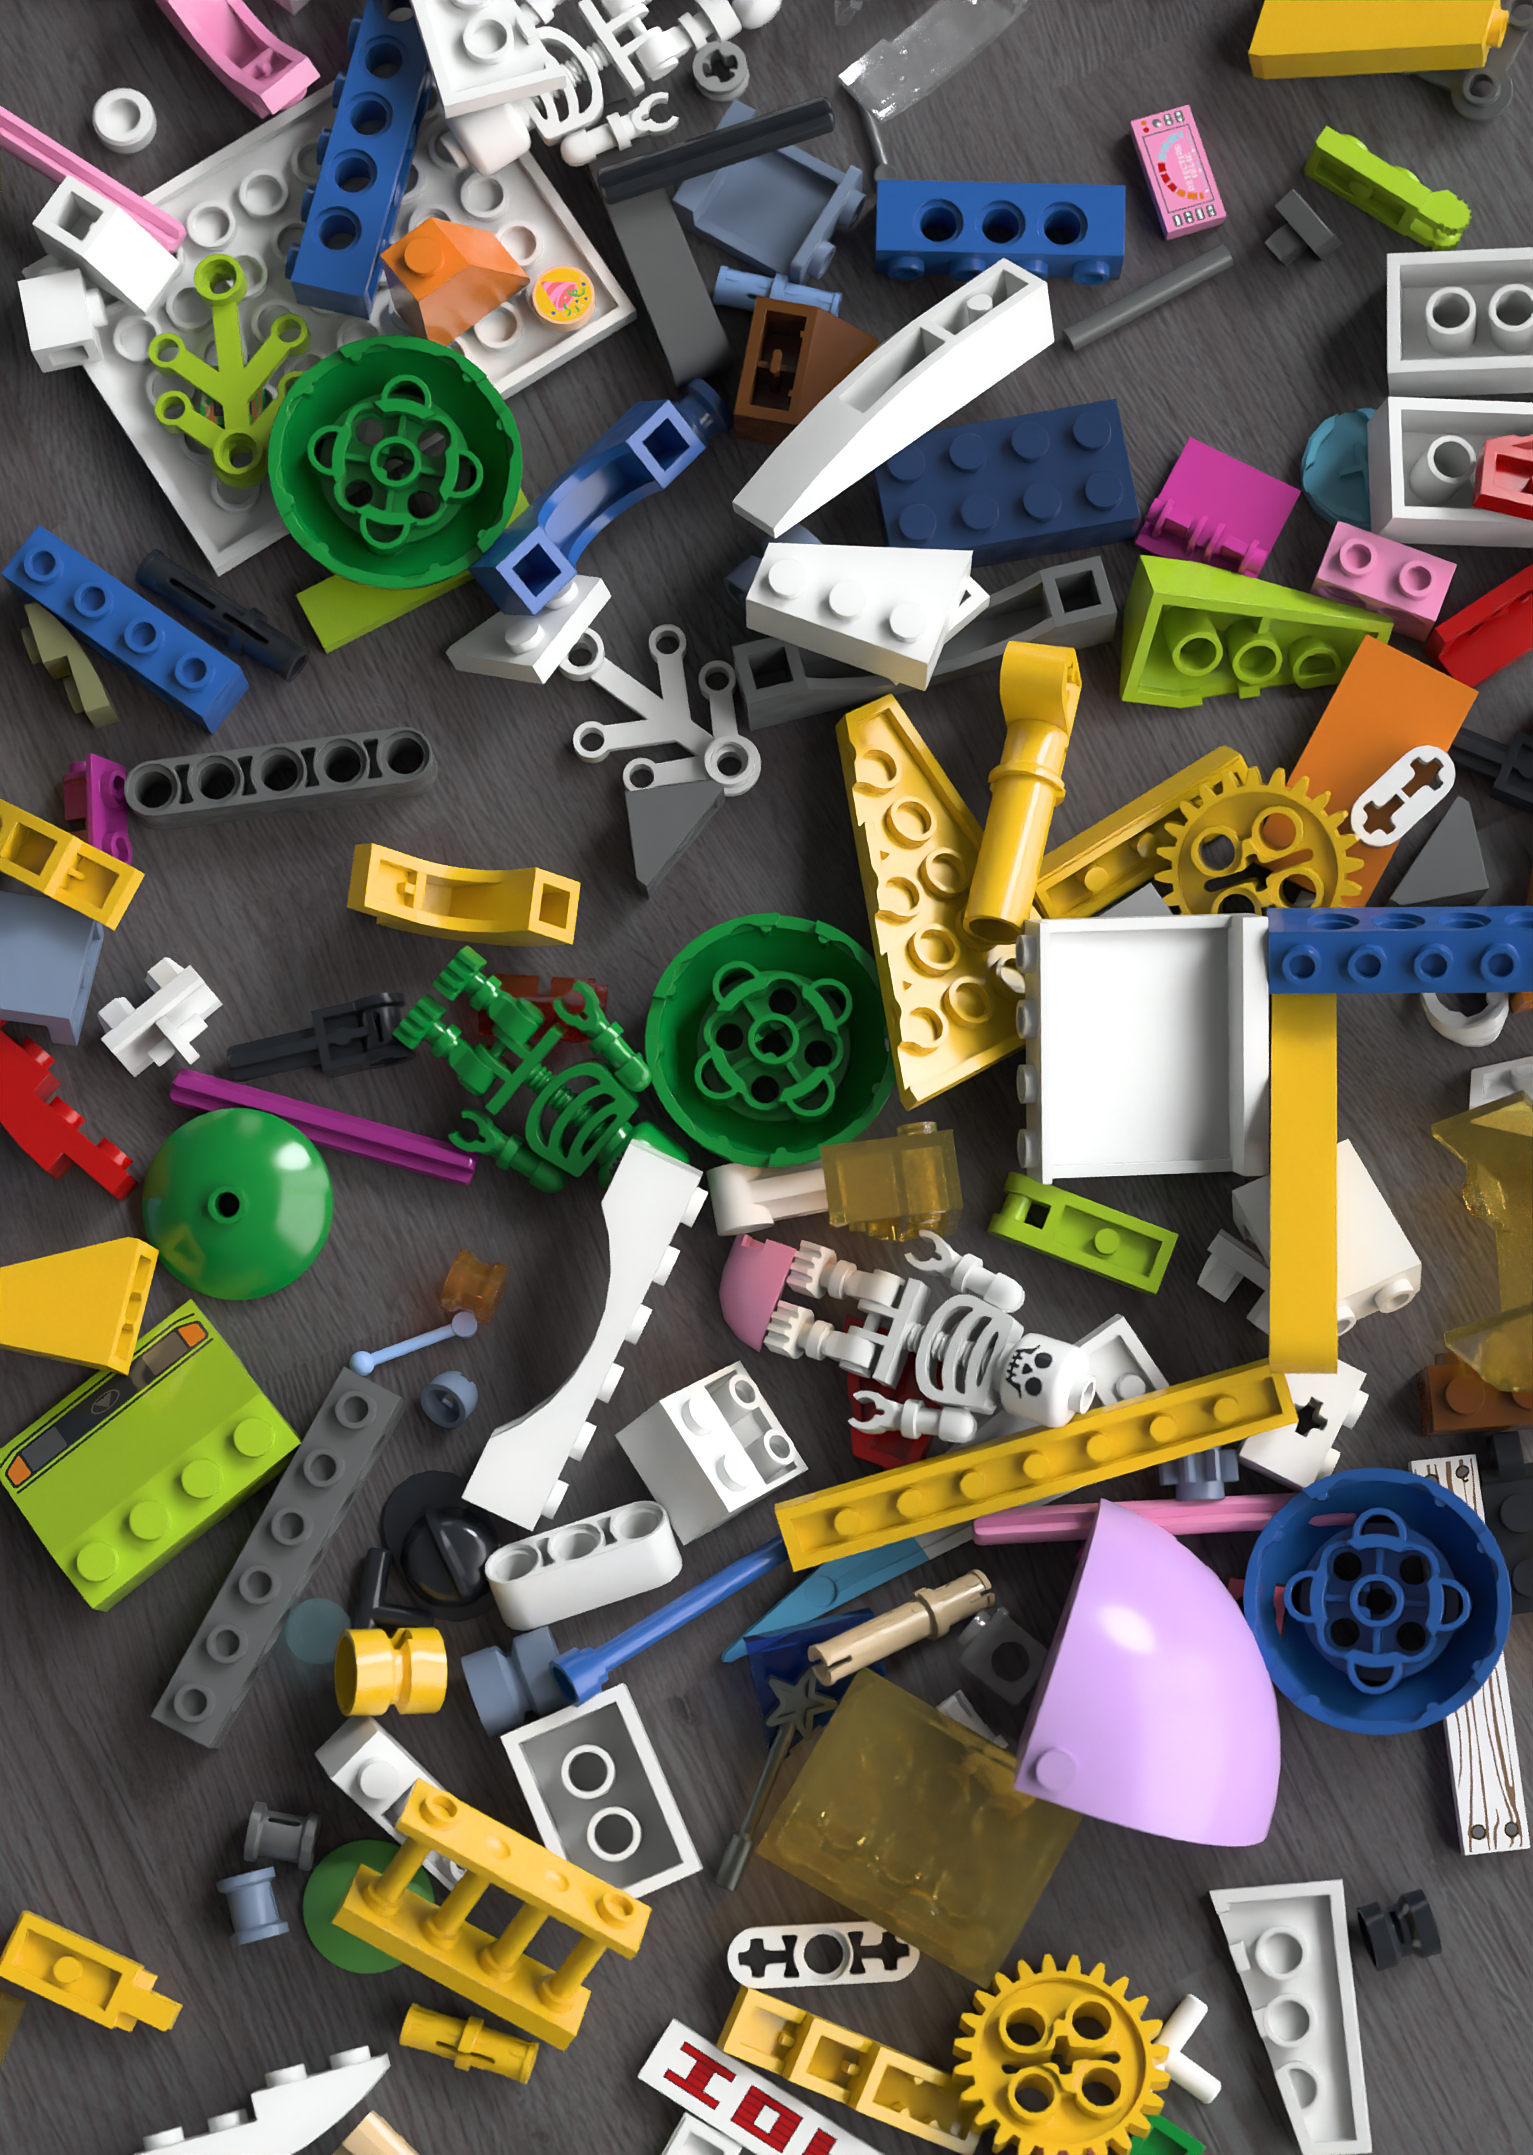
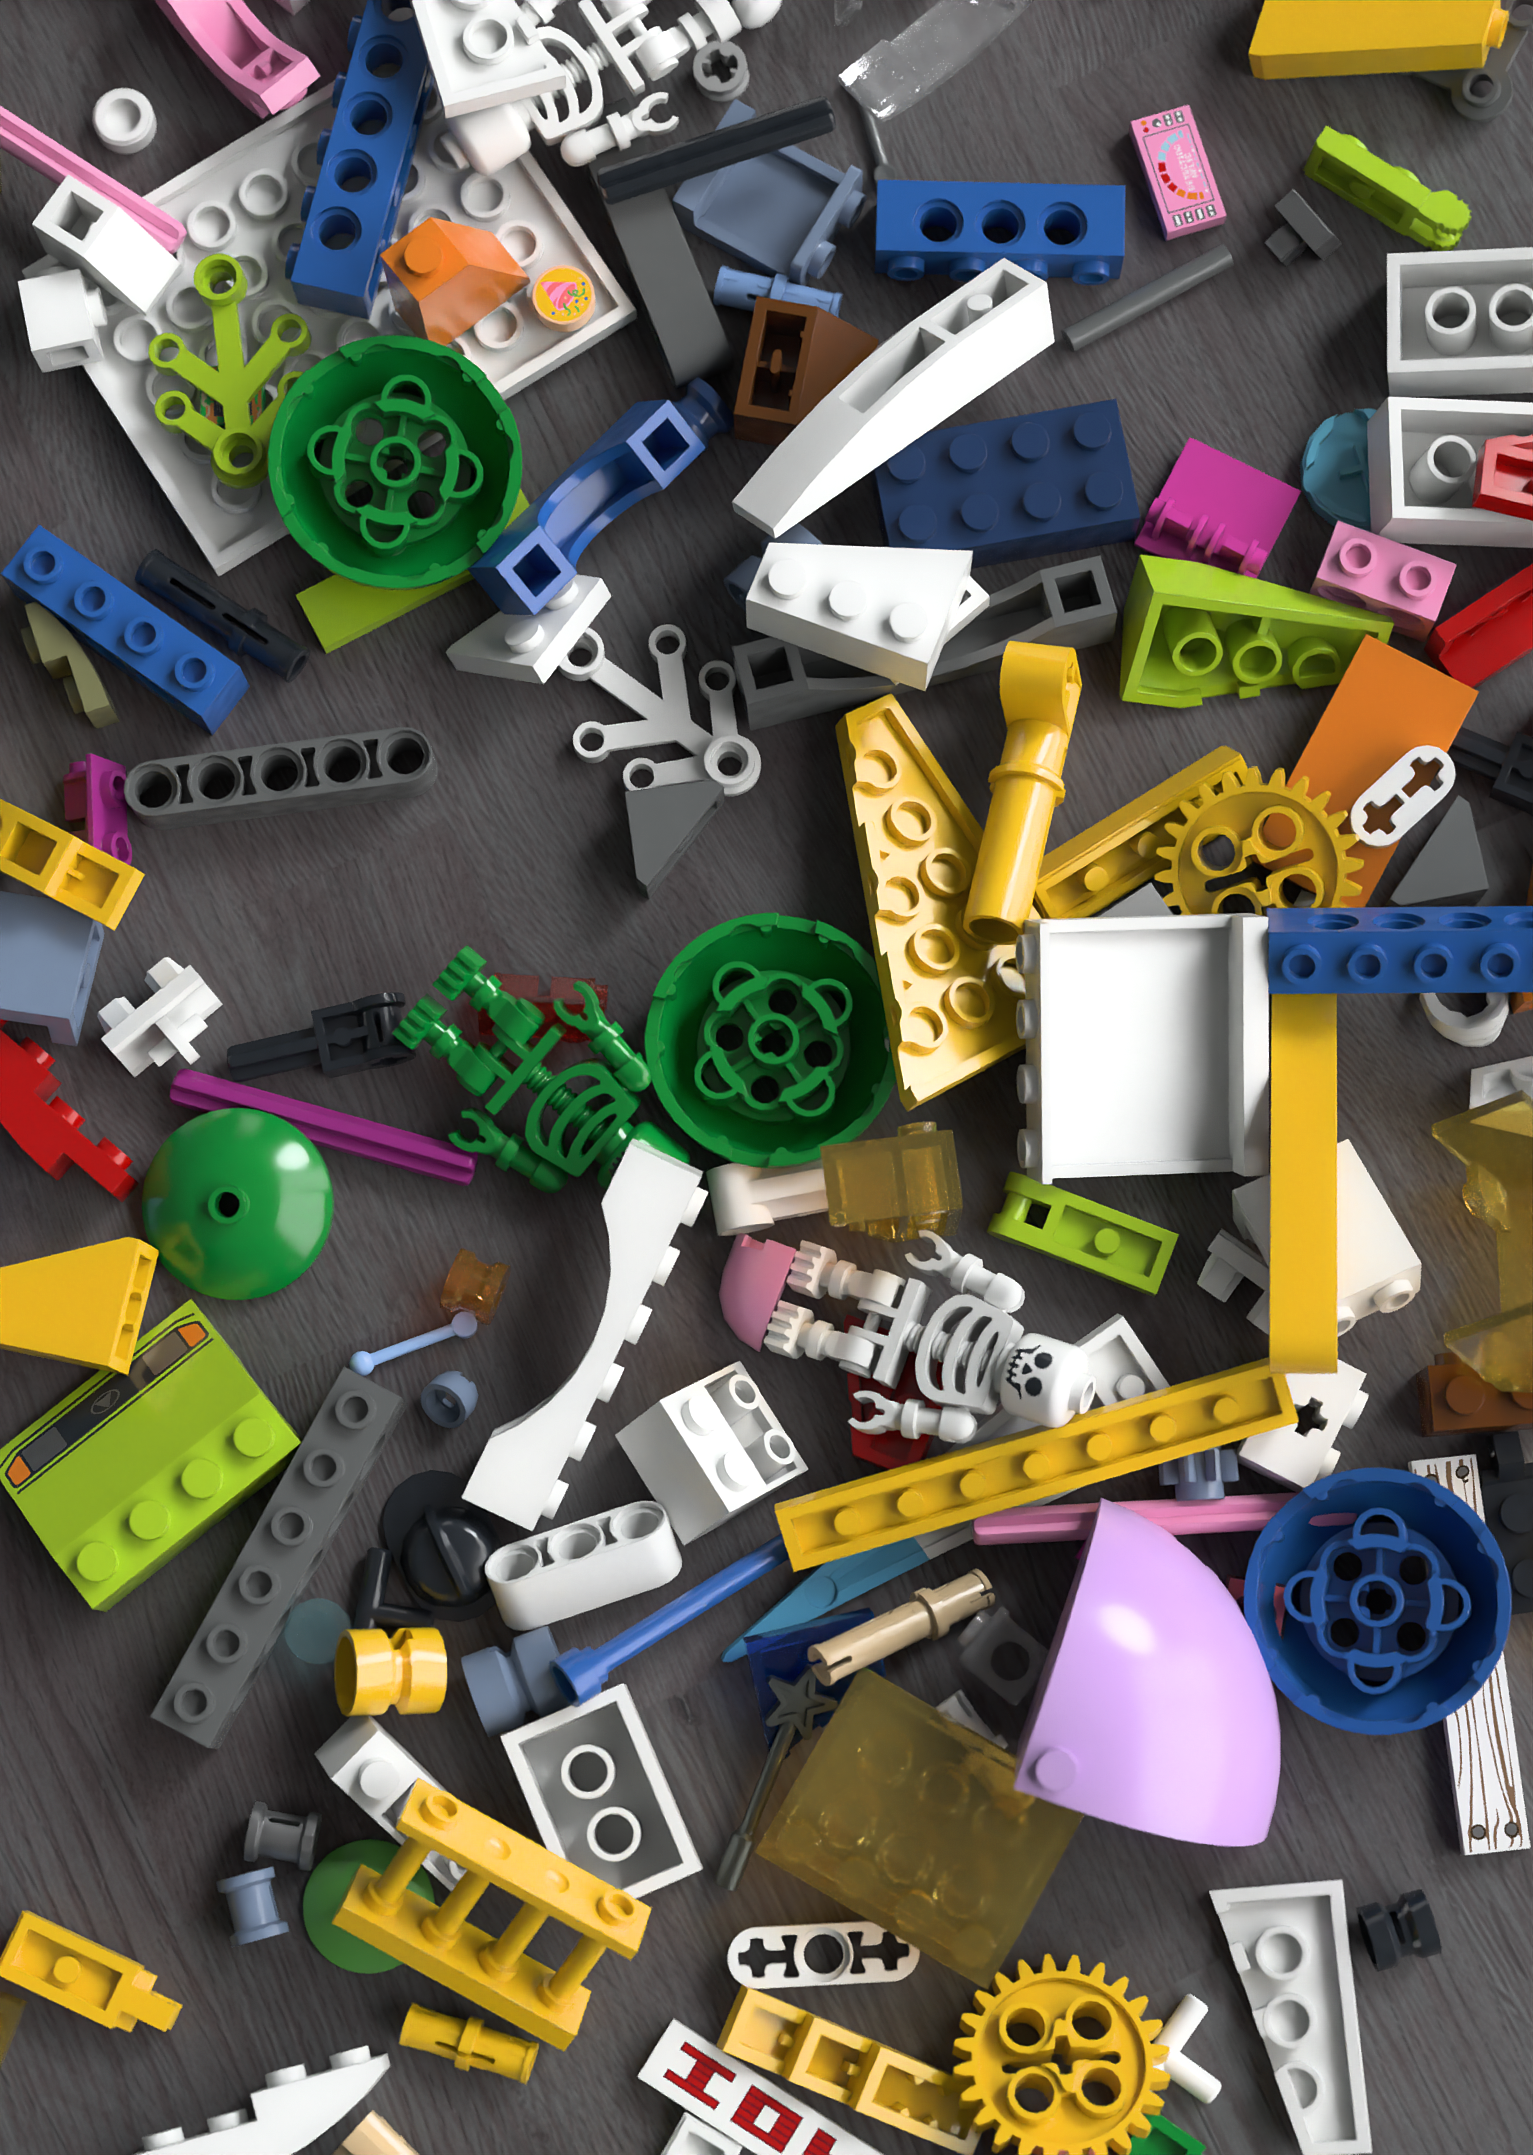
(463, 903): yellow arch -> none

